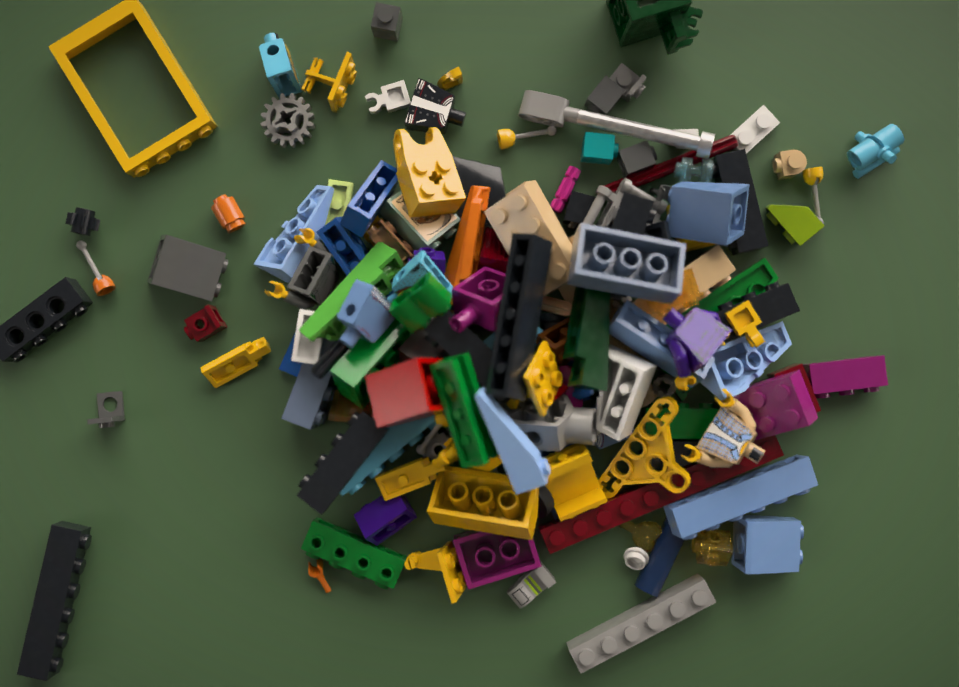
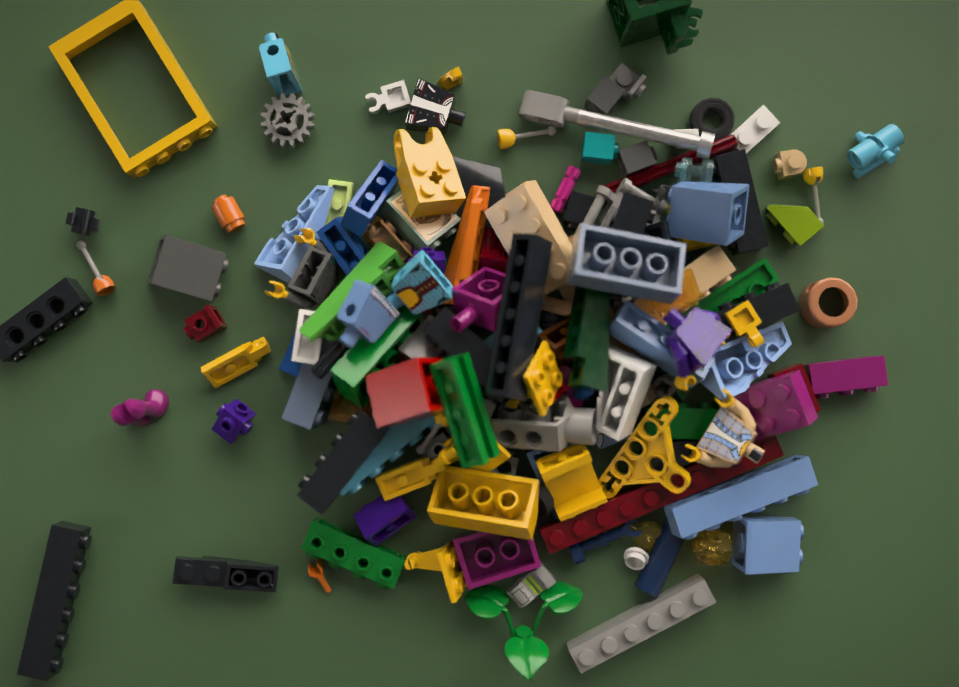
(108, 418): dark grey bracket -> none
(138, 411): none -> magenta piece
(226, 573): none -> black slope
(233, 421): none -> dark purple brick
(345, 76): yellow plate -> none
(386, 21): dark grey brick -> none
(420, 303): green brick -> none
(517, 452): light blue wedge -> none
(523, 650): none -> green plant
(578, 550): none -> dark blue piece
(713, 105): none -> black tyre
(810, 308): none -> nougat piece

